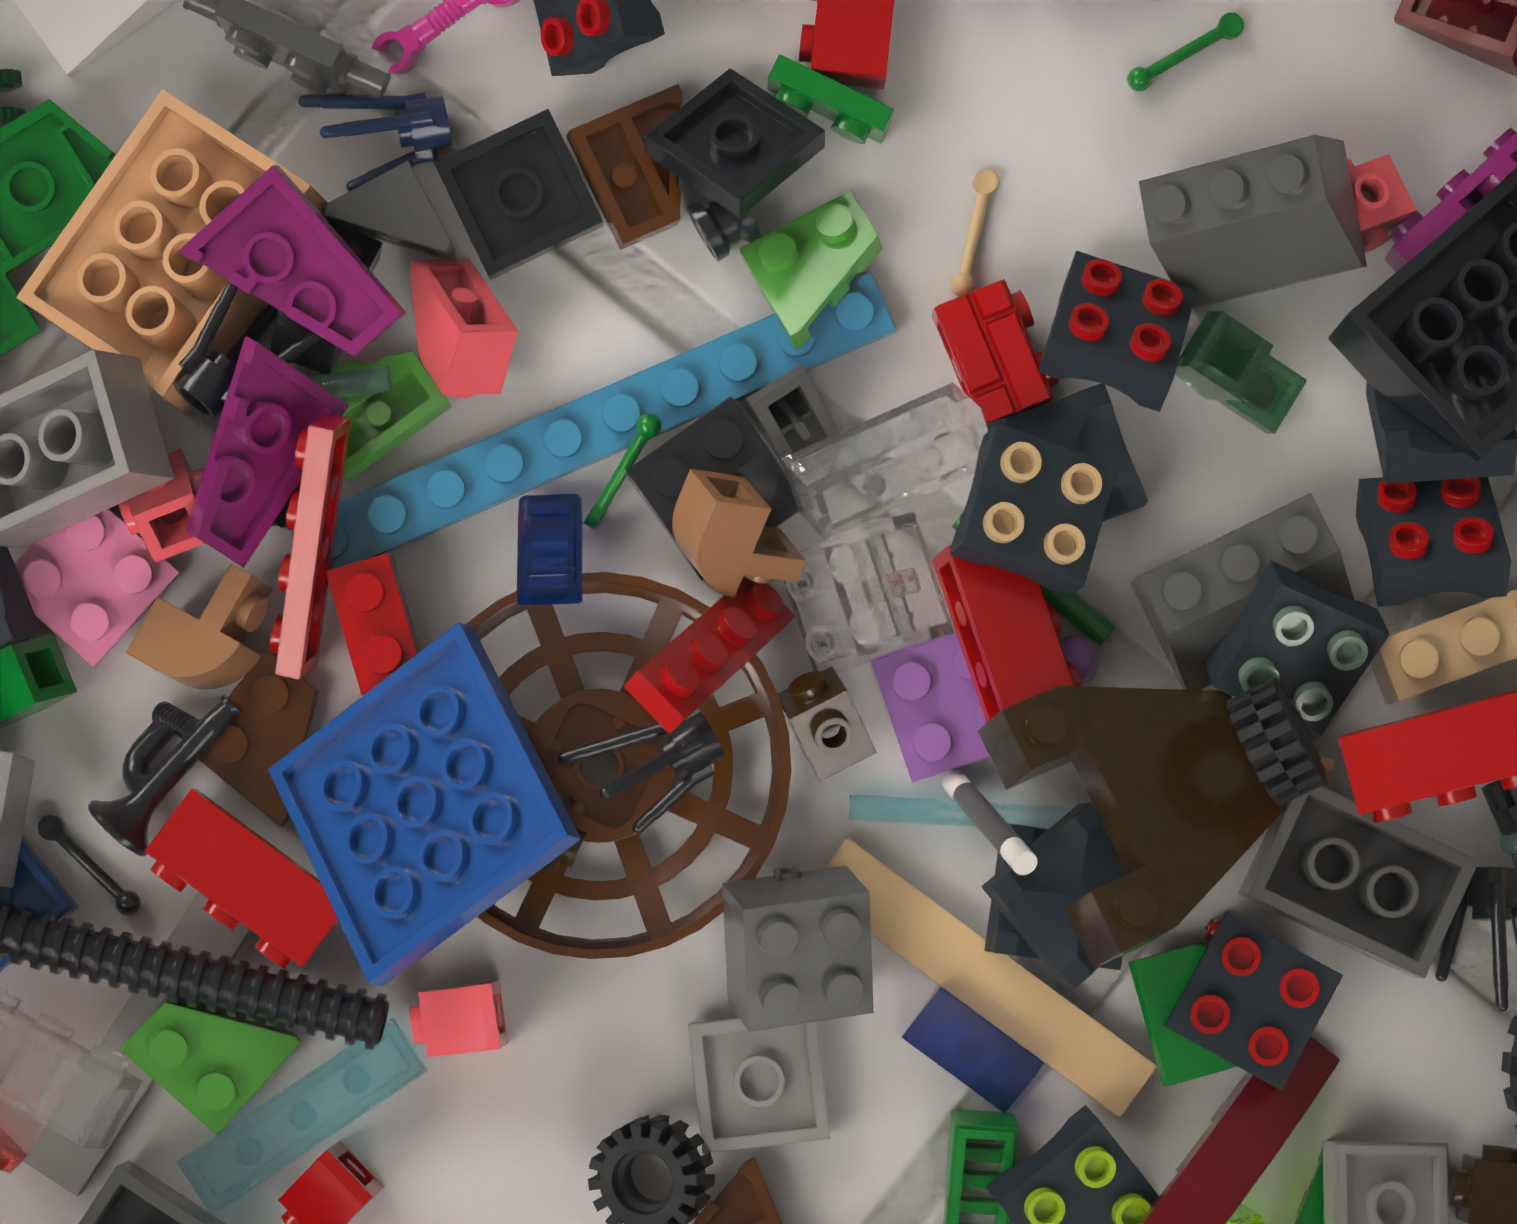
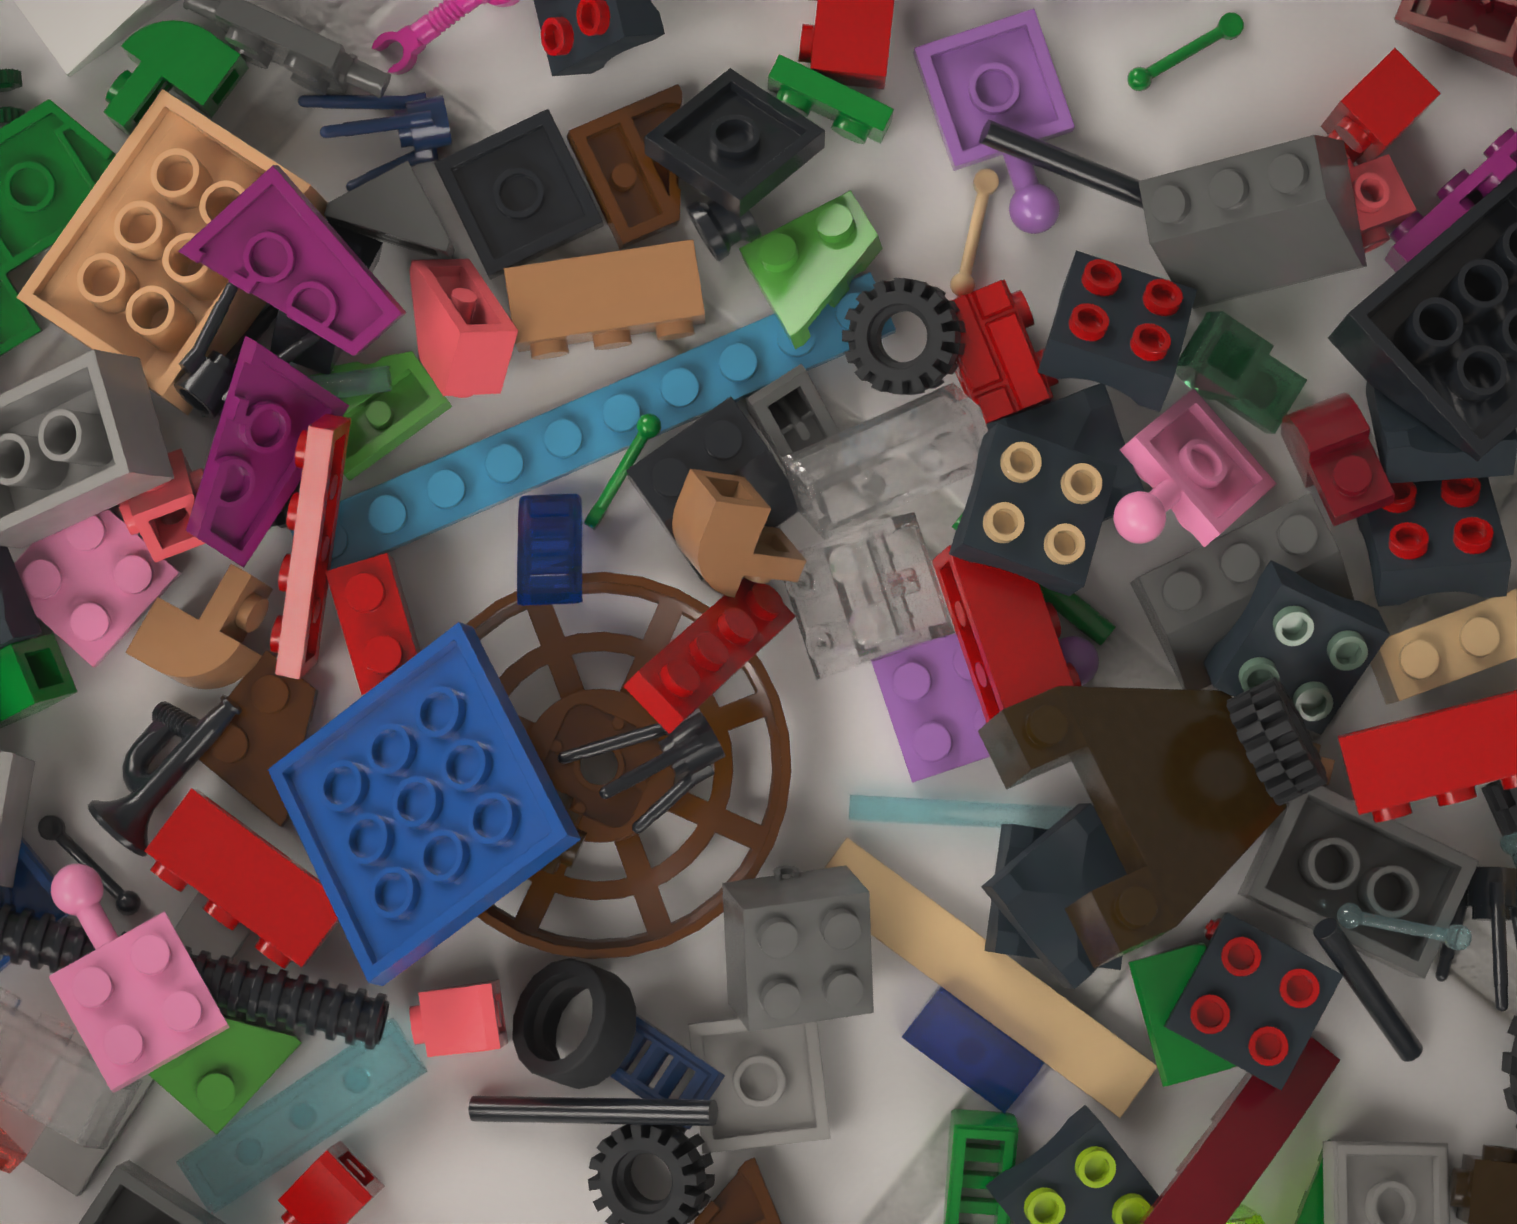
(136, 993): none -> bright pink plate
(174, 58): none -> green brick
(593, 1110): none -> black bar
(605, 298): none -> medium nougat brick
(608, 1033): none -> black tyre
(701, 1085): none -> dark blue slope
(825, 722): brick -> none
(866, 330): none -> black tyre
(989, 822): bar -> none
(1002, 77): none -> medium lavender plate
(1061, 162): none -> black bar
(1193, 471): none -> bright pink plate
(1335, 455): none -> dark red brick
(1368, 989): none -> black bar
(1380, 108): none -> red brick
(1455, 936): none -> clear light blue hinge

